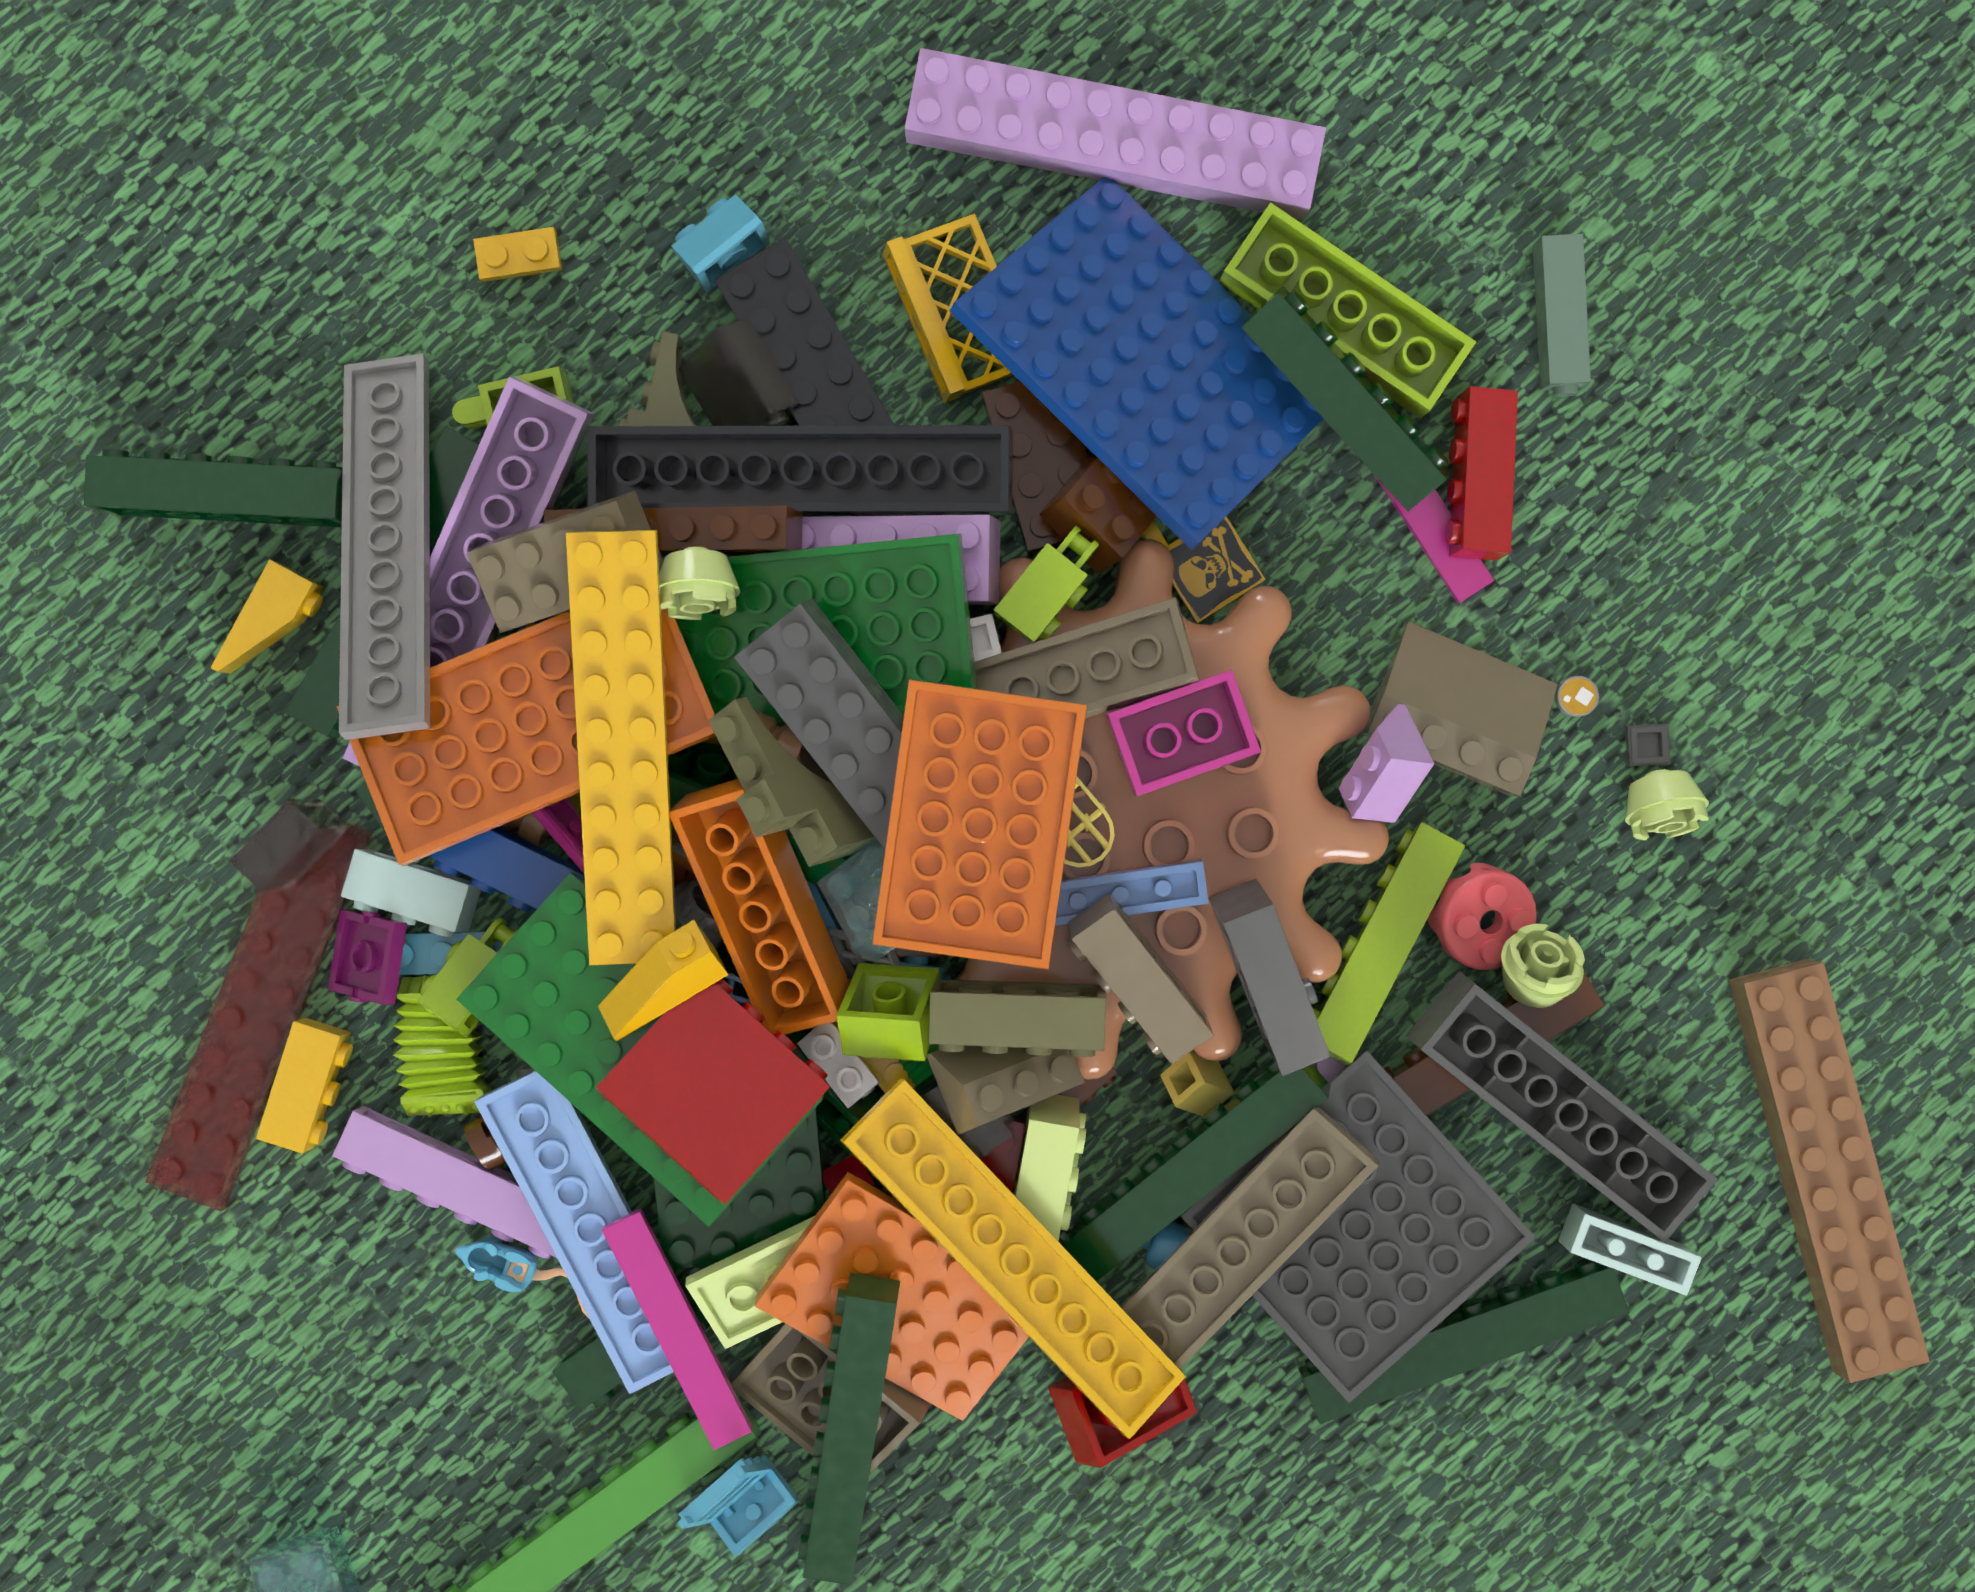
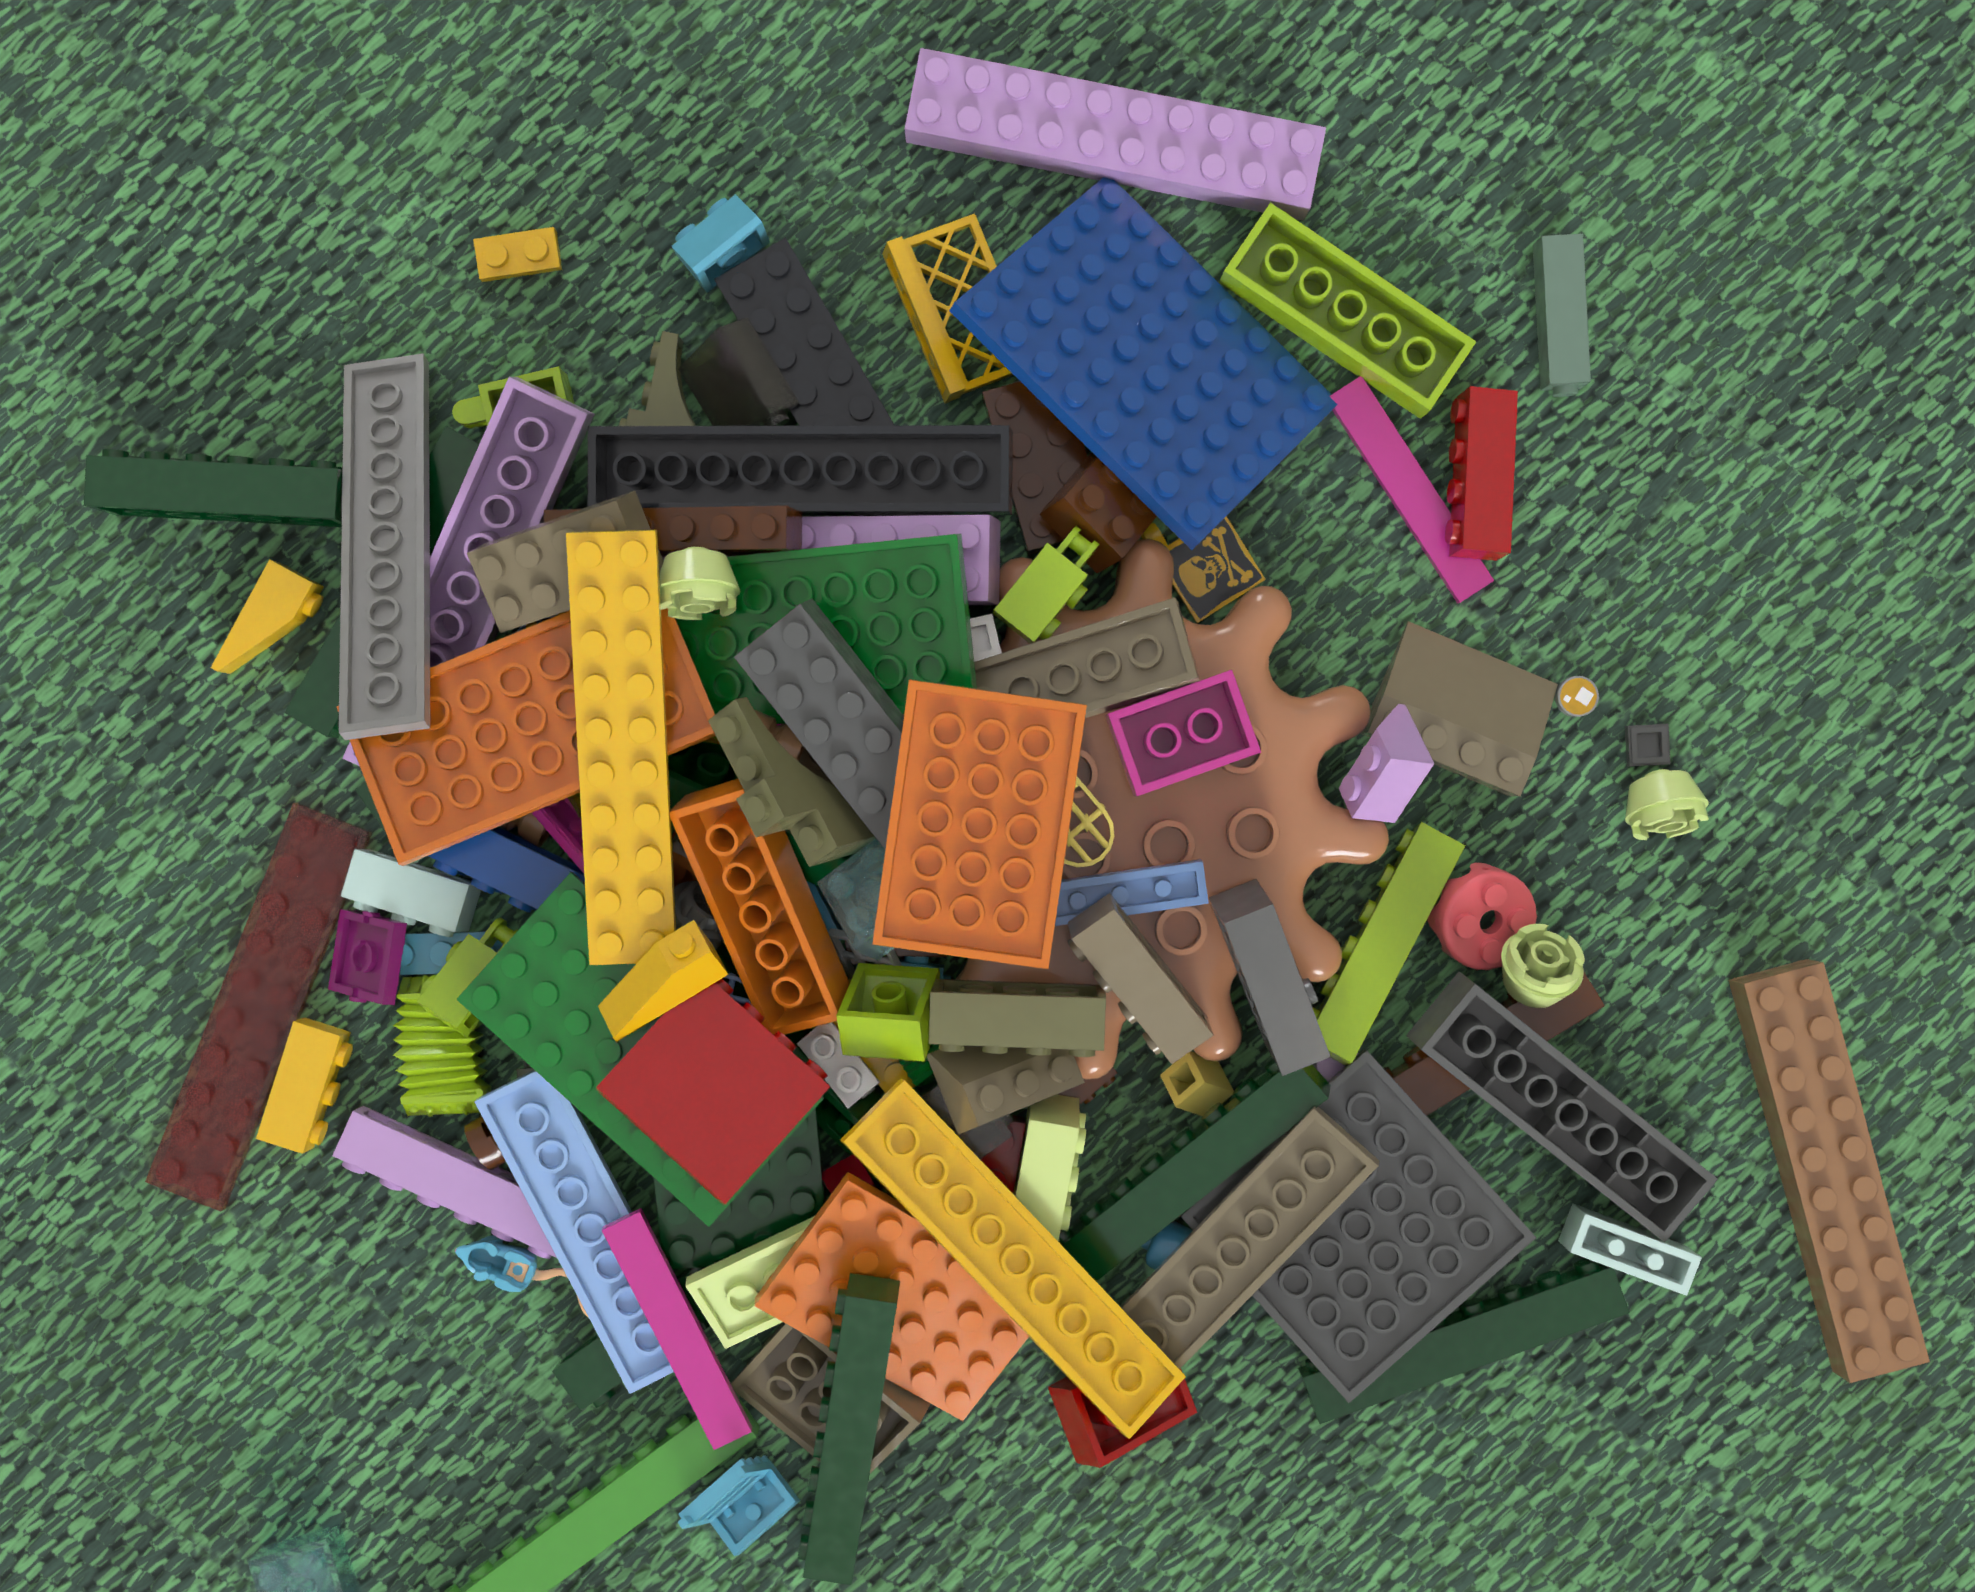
(289, 844): clear smoke brick -> none
(1346, 398): dark green brick -> none

